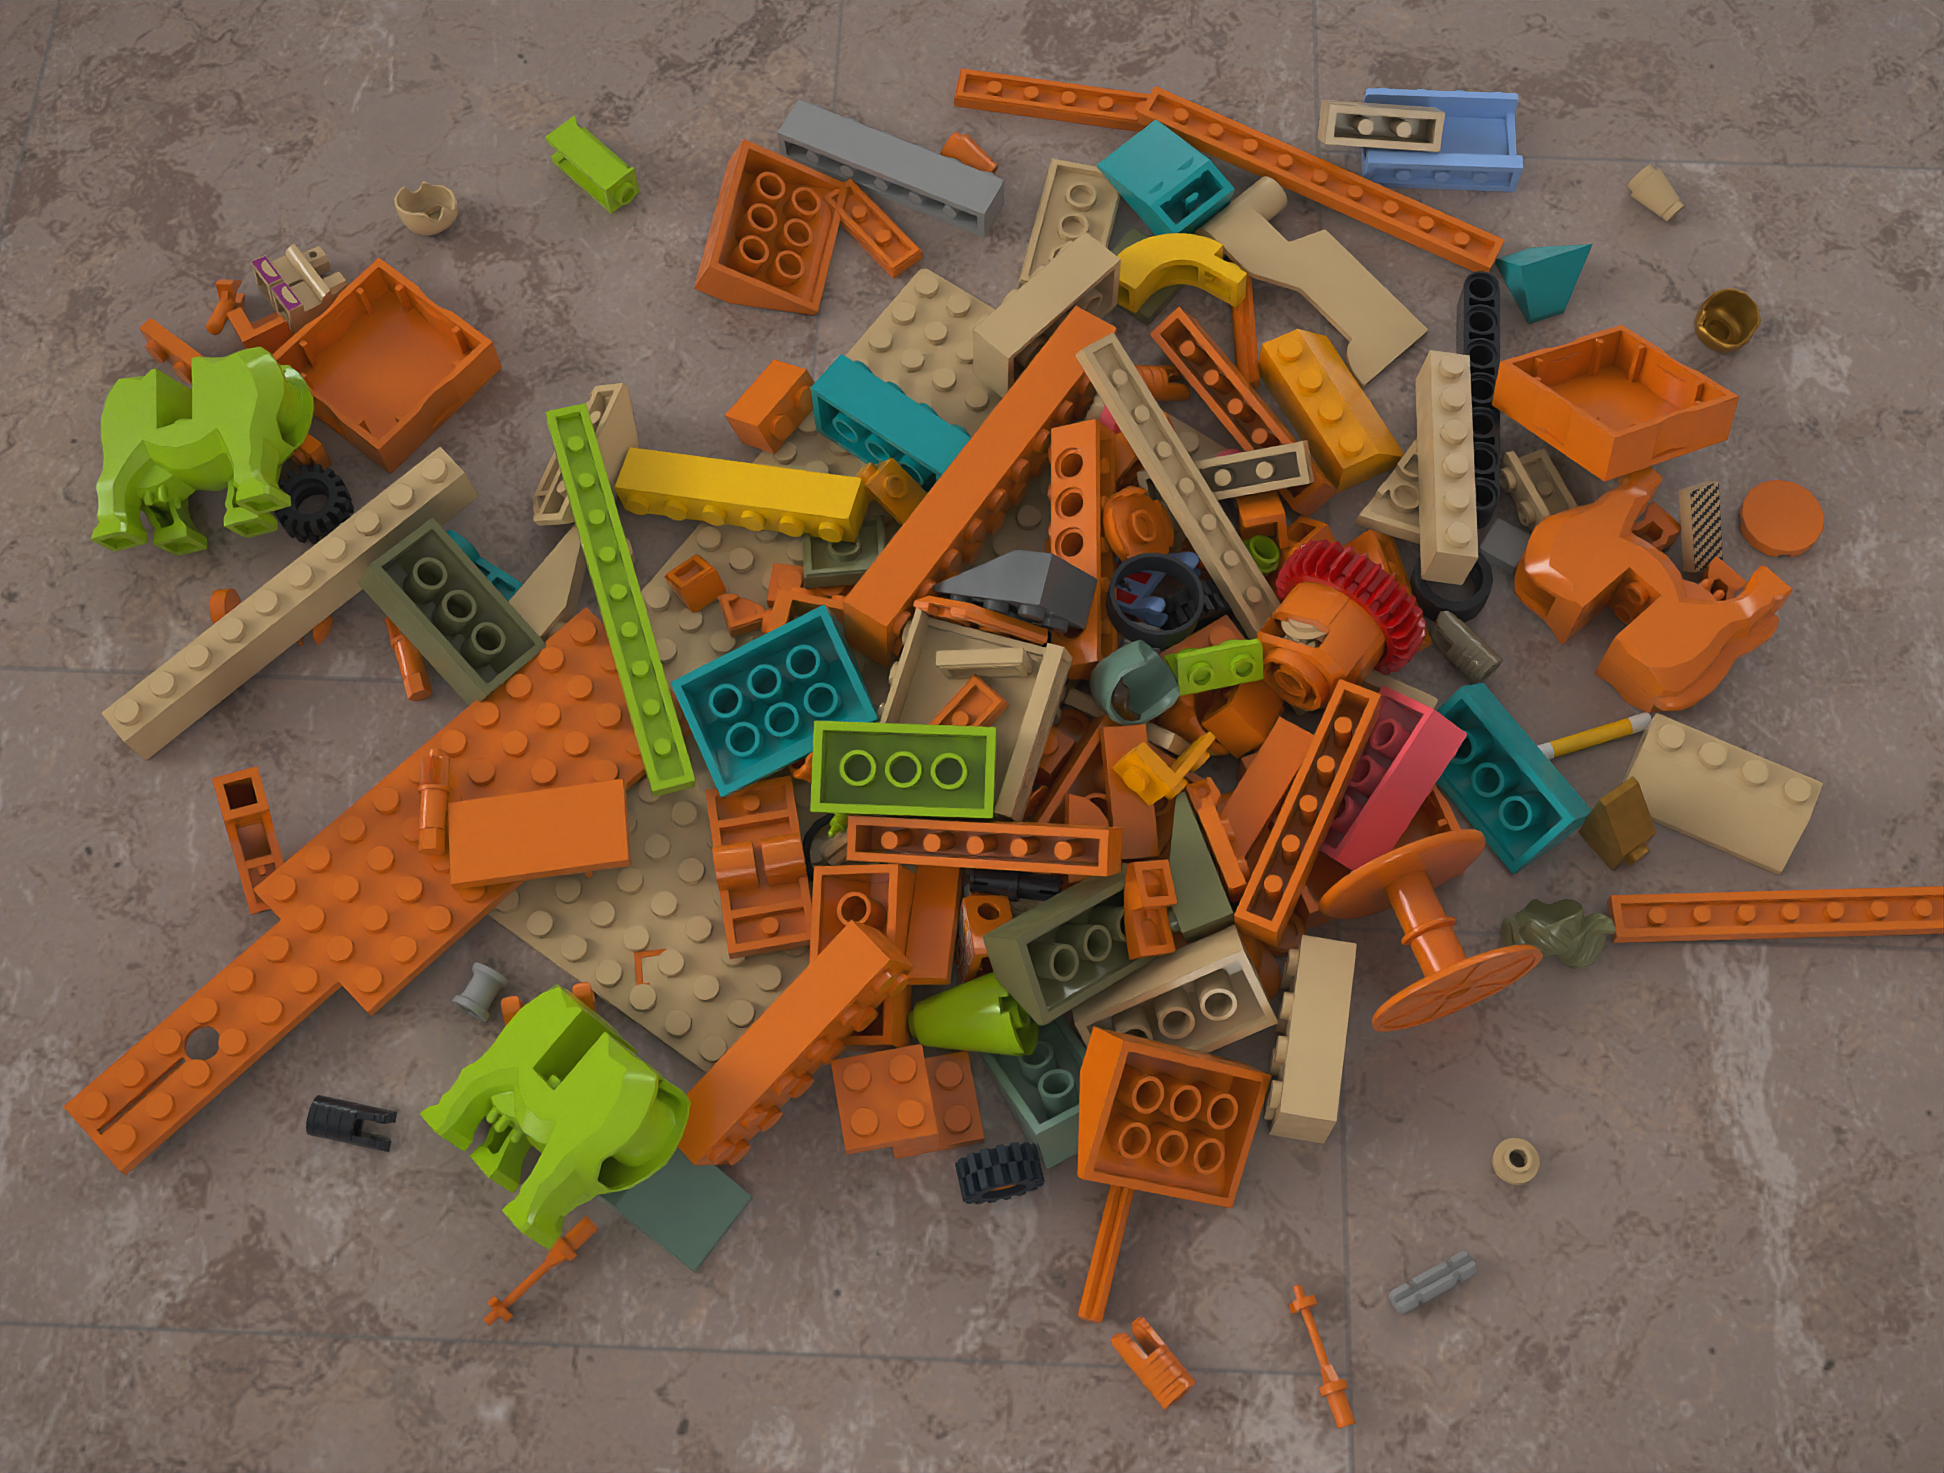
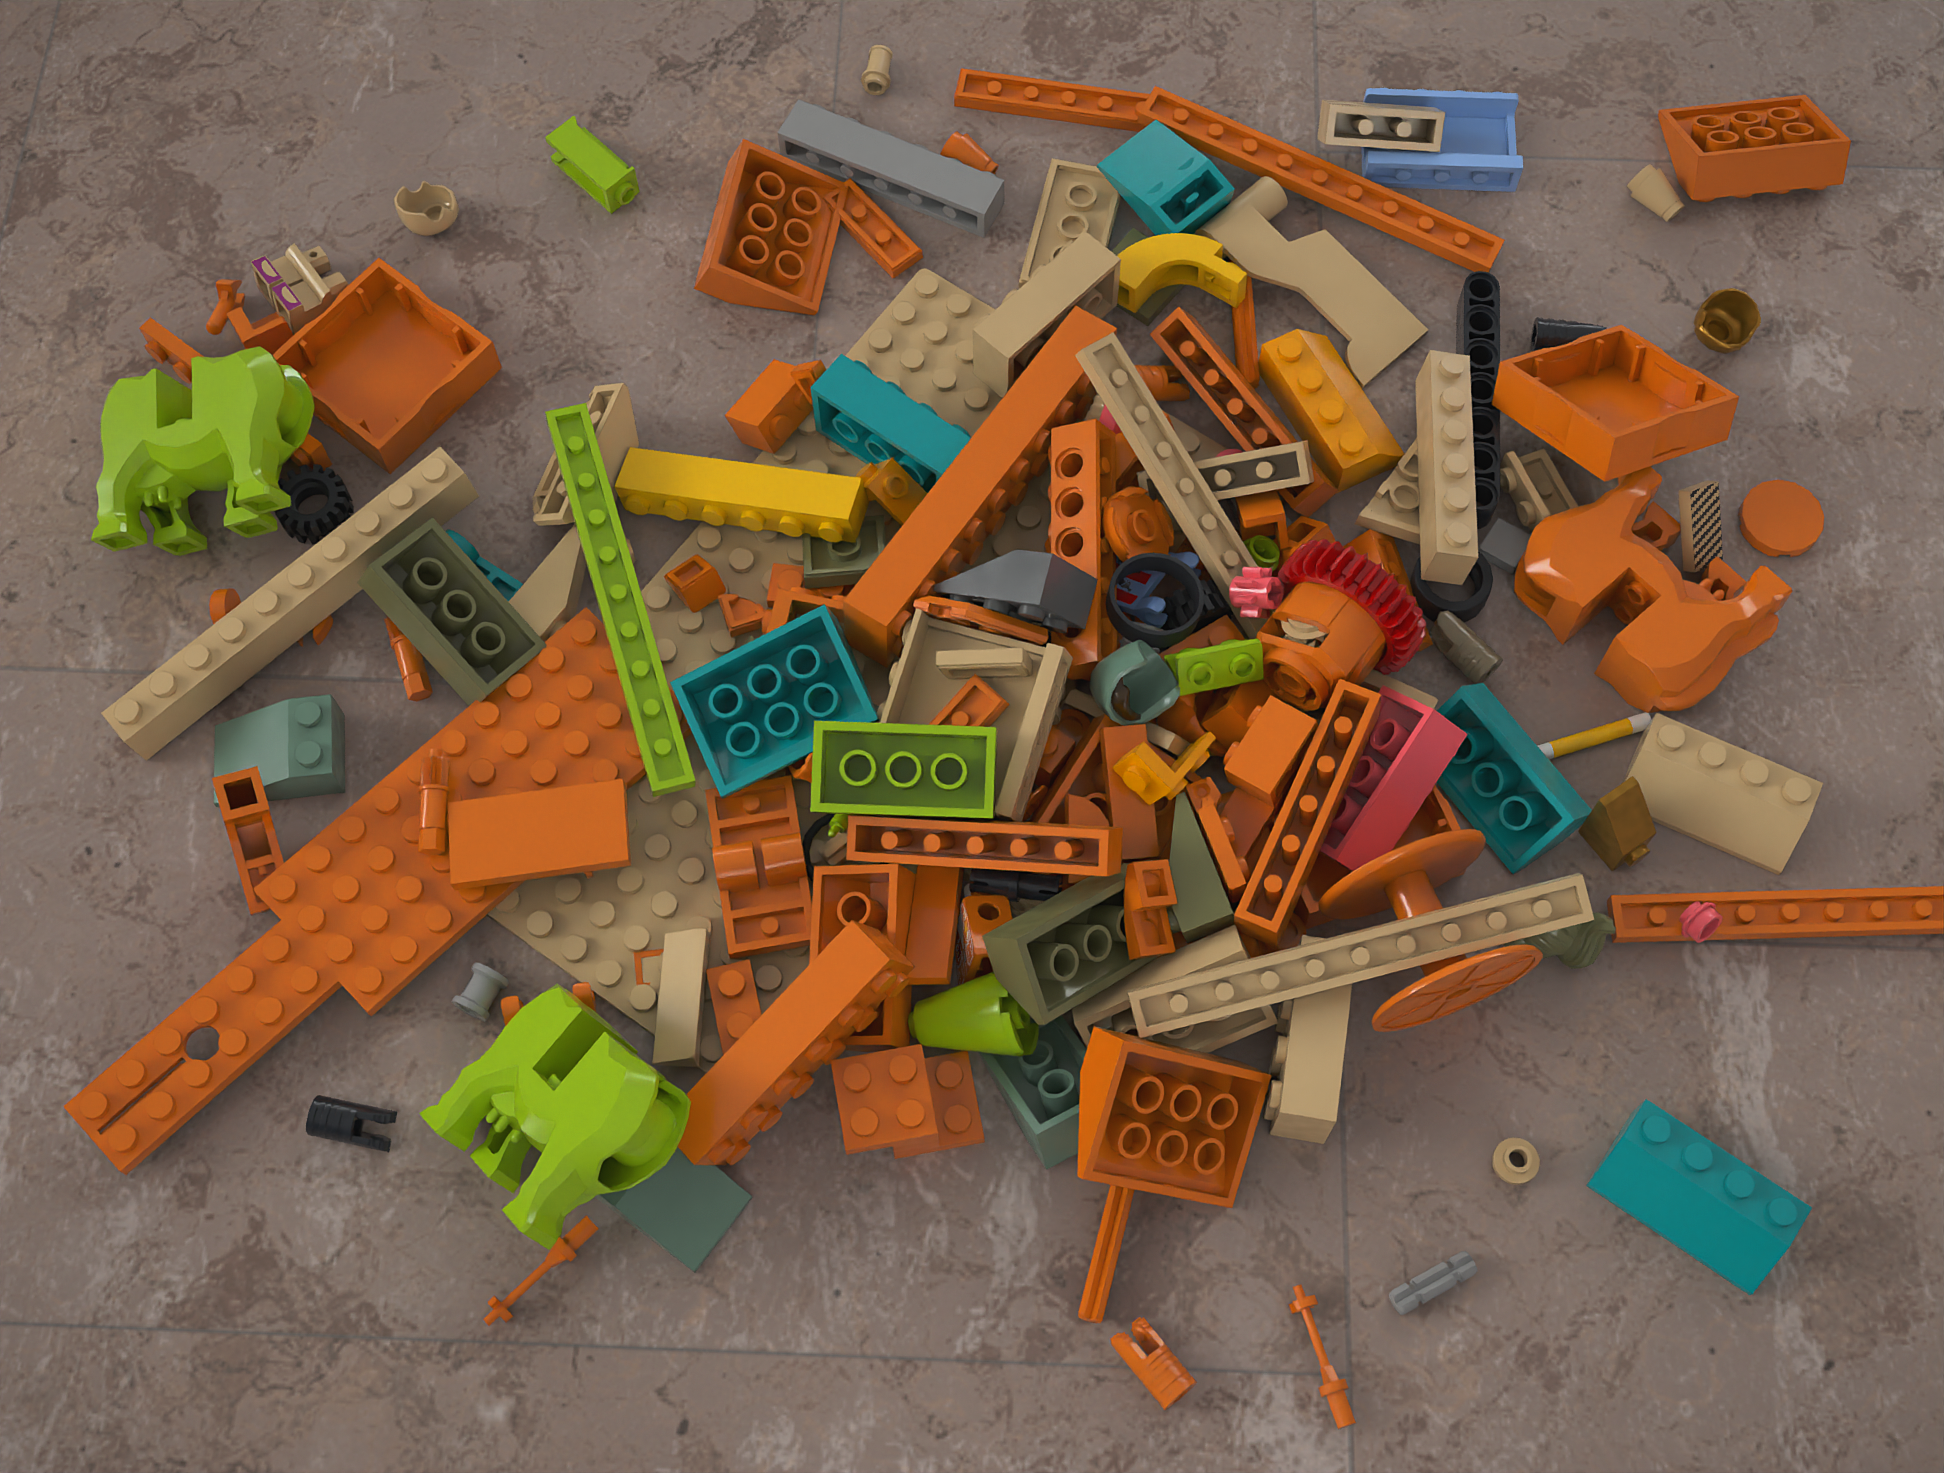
(291, 742): none -> sand green slope
(681, 998): none -> tan slope
(733, 1000): none -> orange plate
(806, 375): none -> orange tile
(876, 77): none -> tan pin
(999, 1173): black bush -> none
(1256, 592): none -> coral gear
(1270, 750): none -> orange brick
(1360, 955): none -> tan plate
(1543, 278): teal slope -> none
(1554, 333): none -> black hinge
(1699, 1197): none -> teal slope
(1700, 921): none -> coral plate
(1754, 147): none -> orange slope

